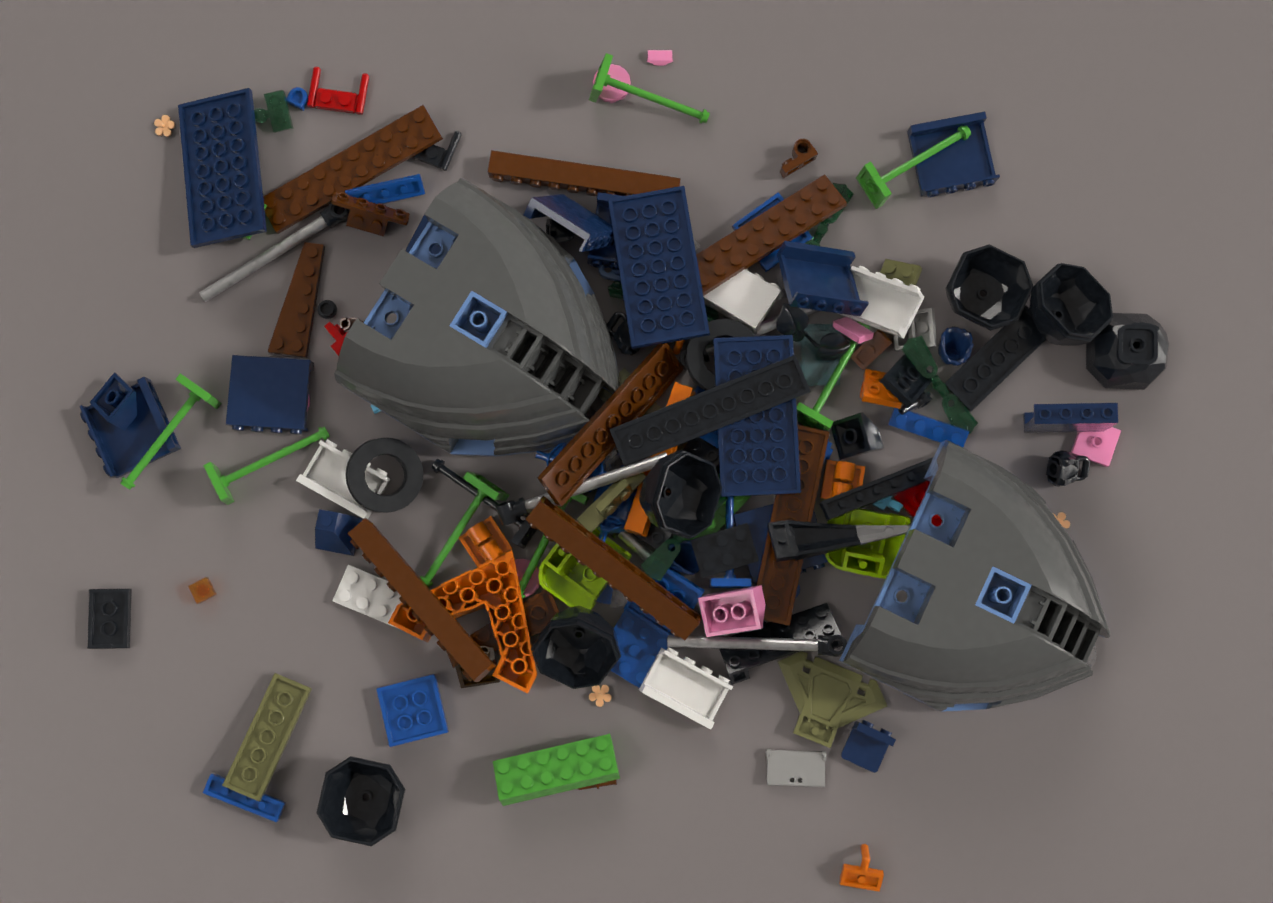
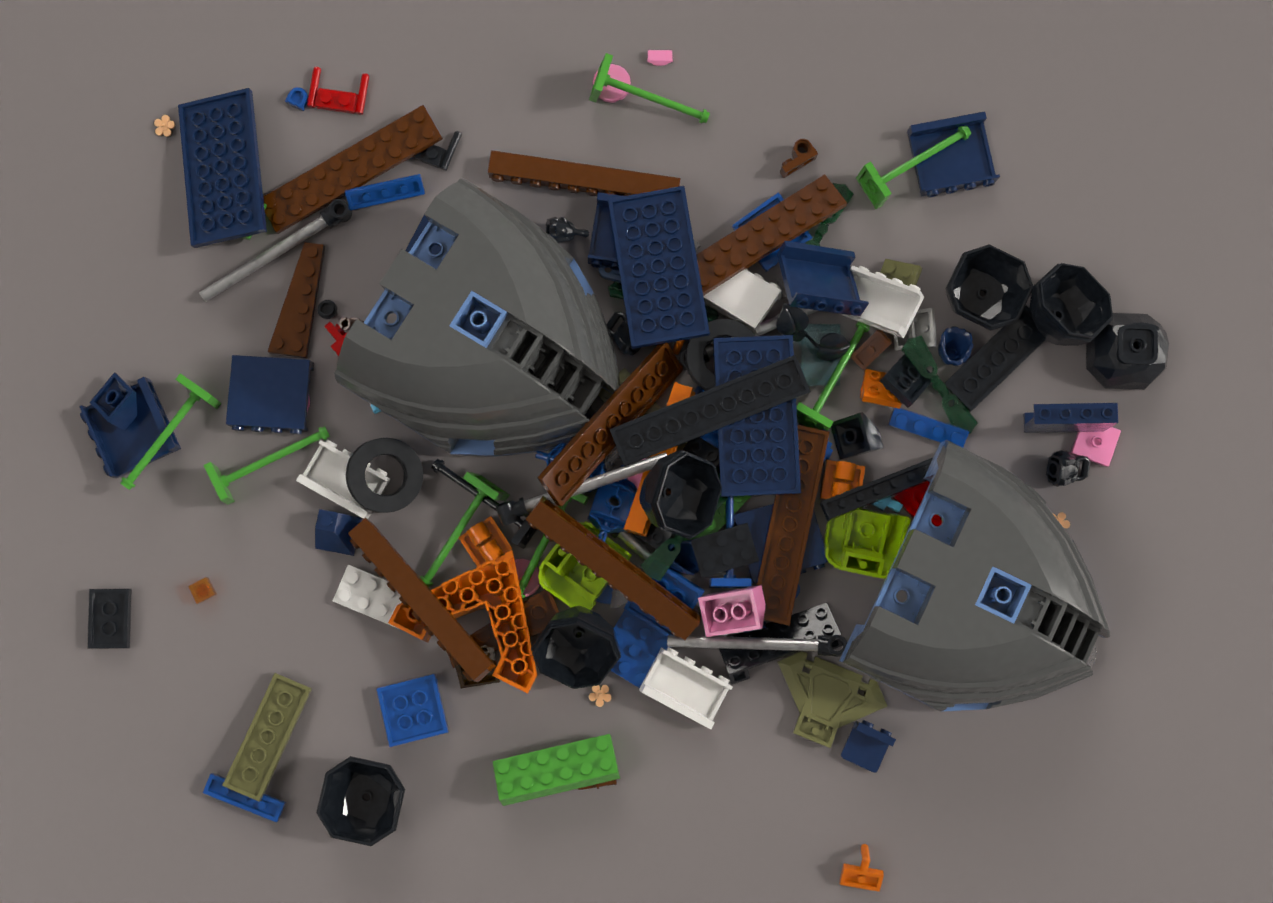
(277, 112): clear green plate -> none
(369, 215): reddish brown bracket -> none
(593, 229): dark blue panel -> none
(609, 501): olive bracket -> none
(792, 767): light grey door -> none
(809, 539): black plate -> none
(853, 330): bright pink tile -> none
(921, 401): black plate -> none

